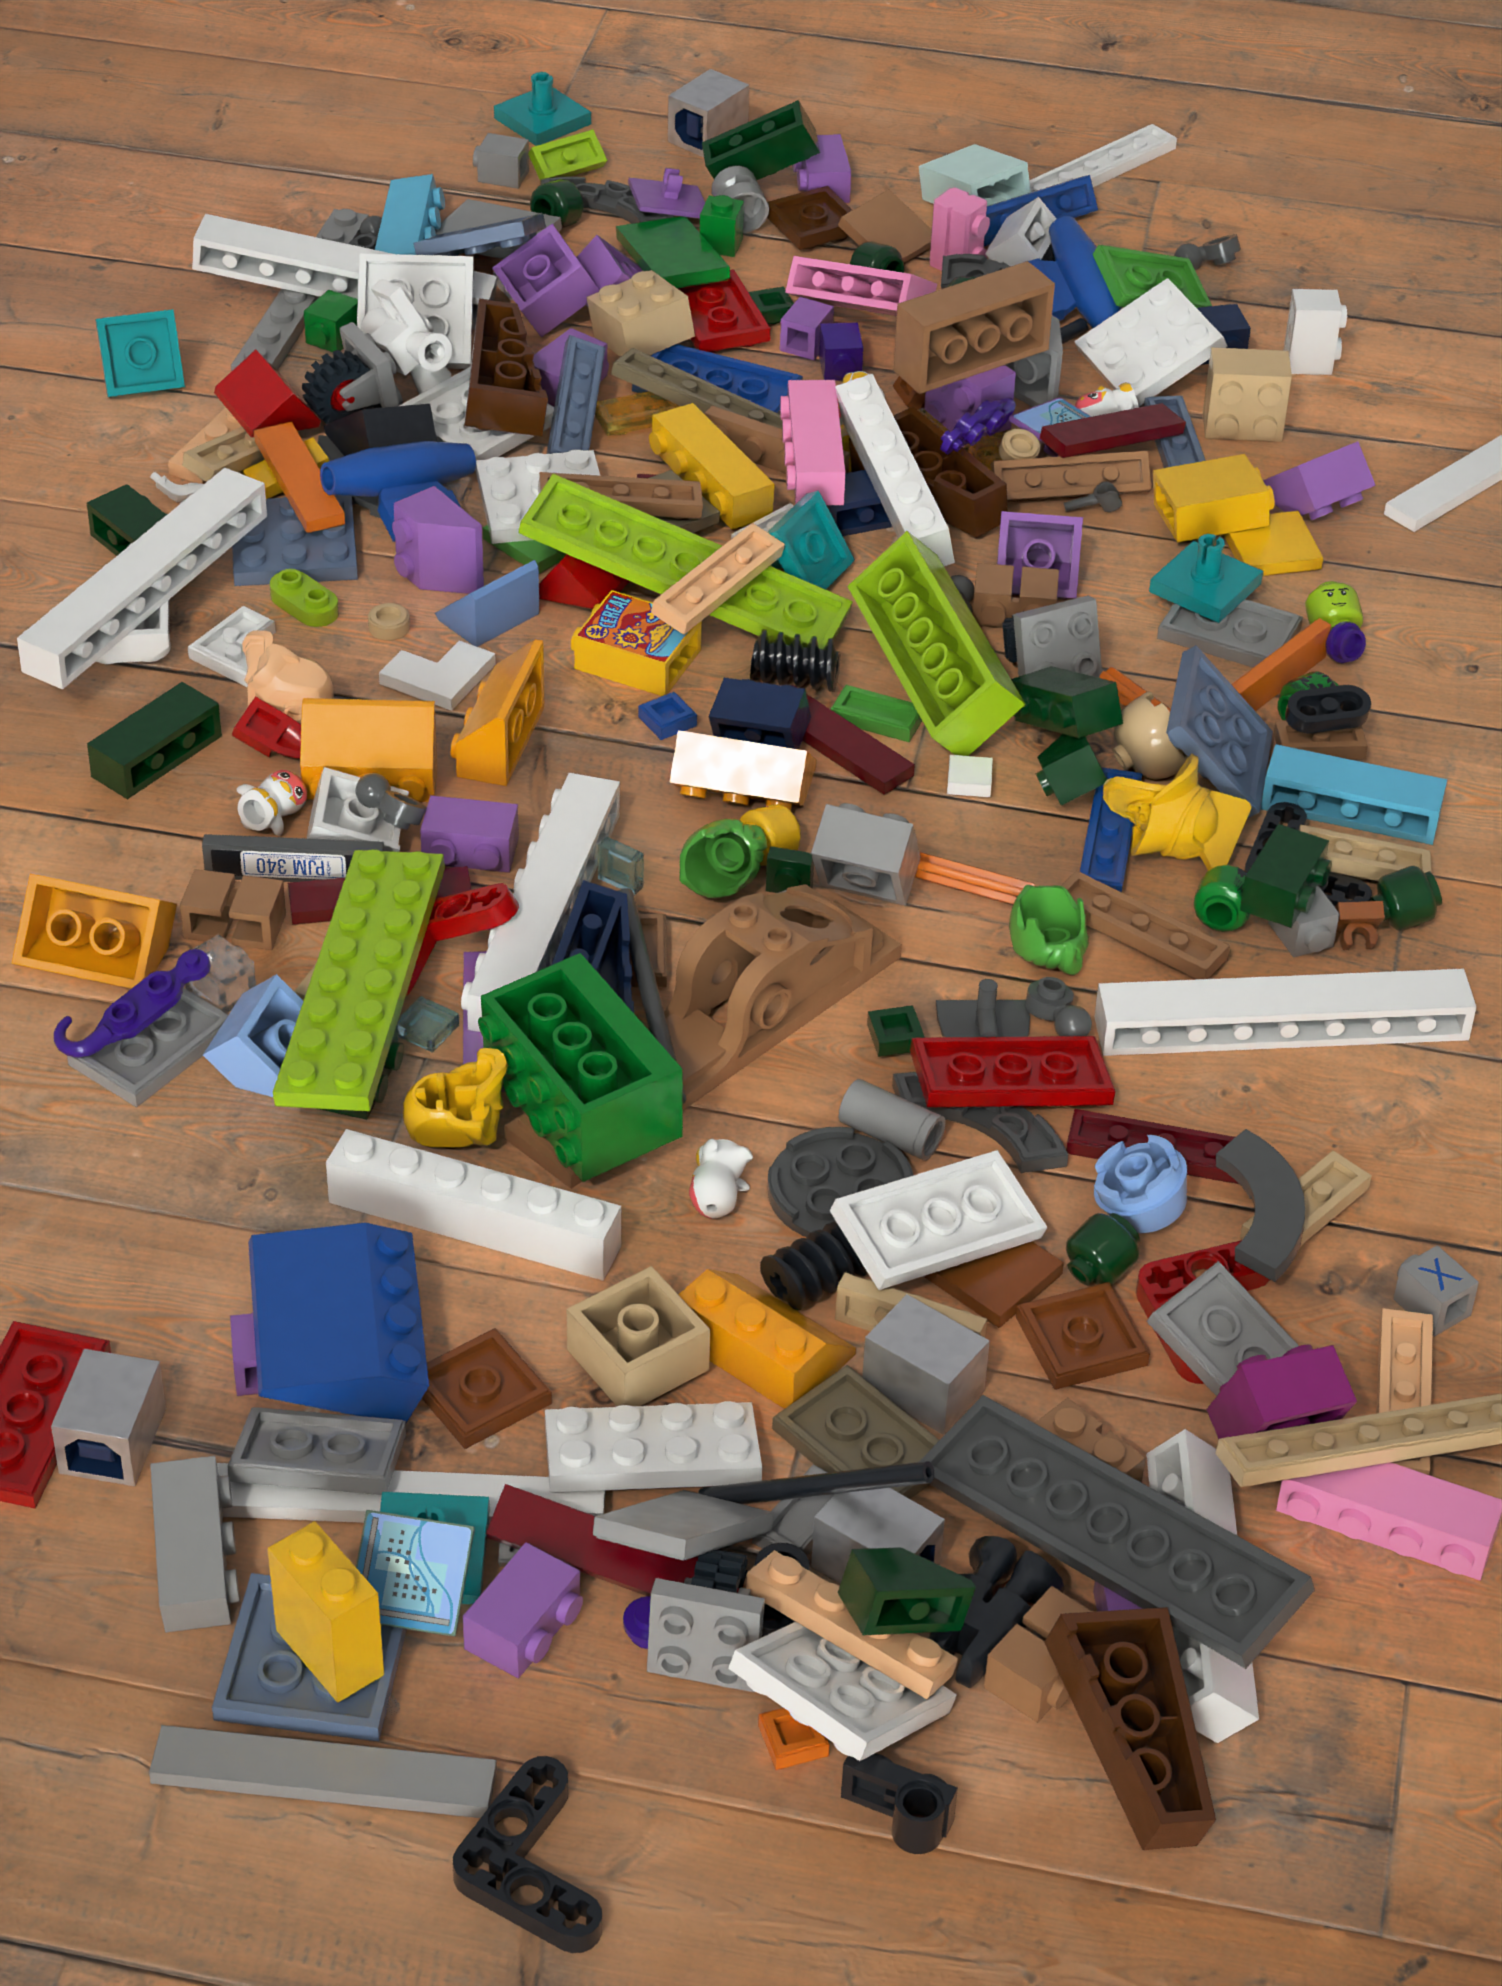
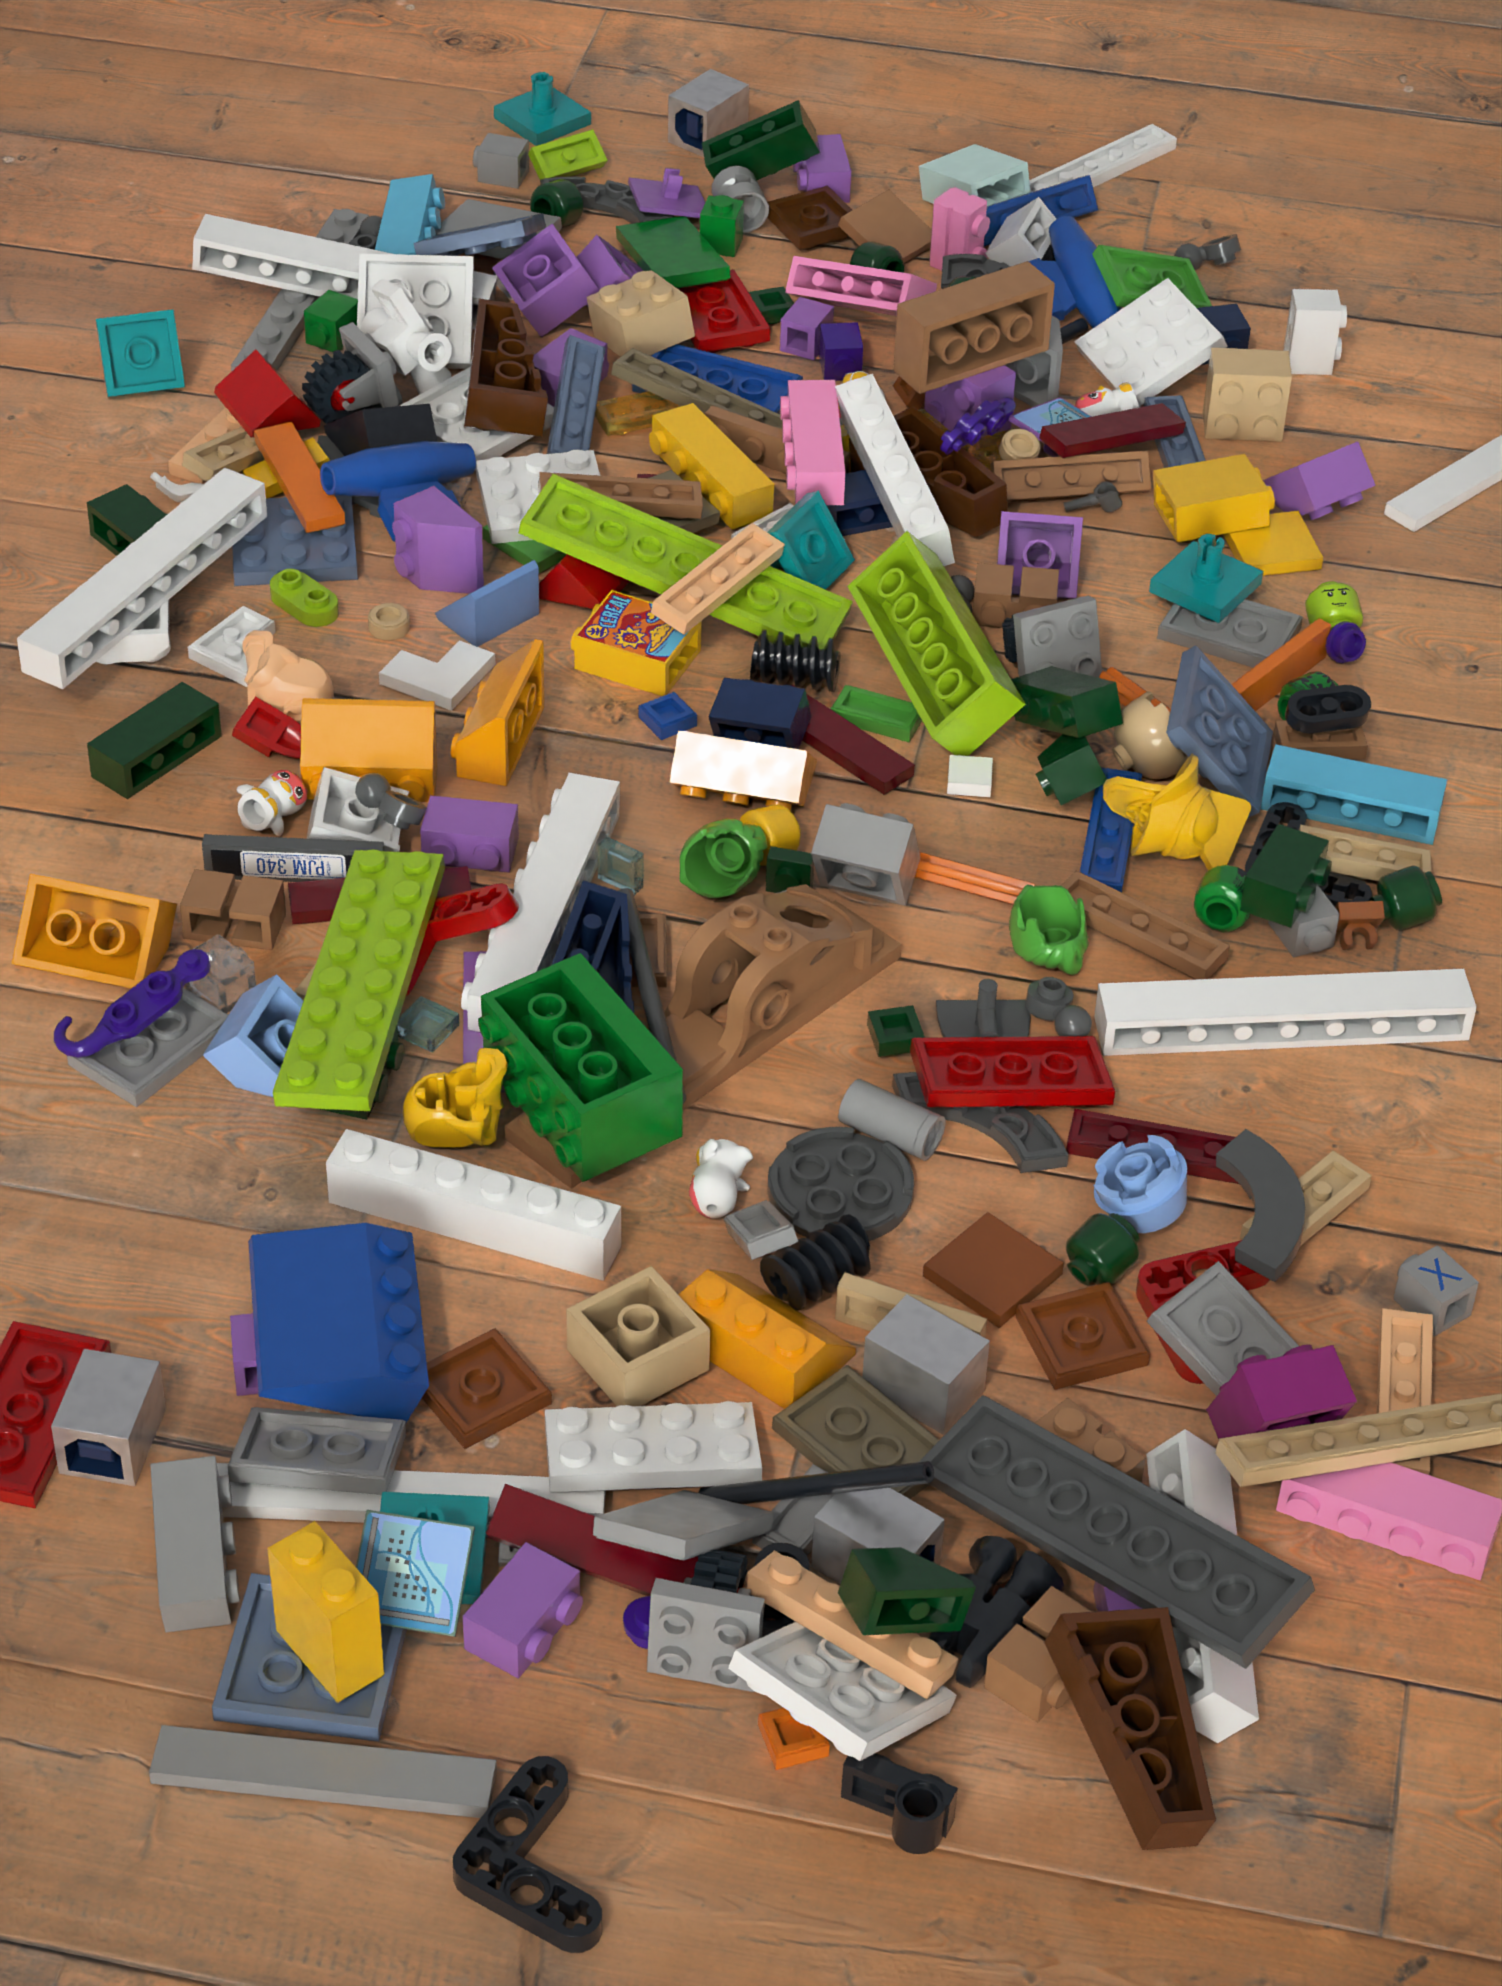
(760, 1229): none -> light grey tile
(937, 1219): white plate -> none

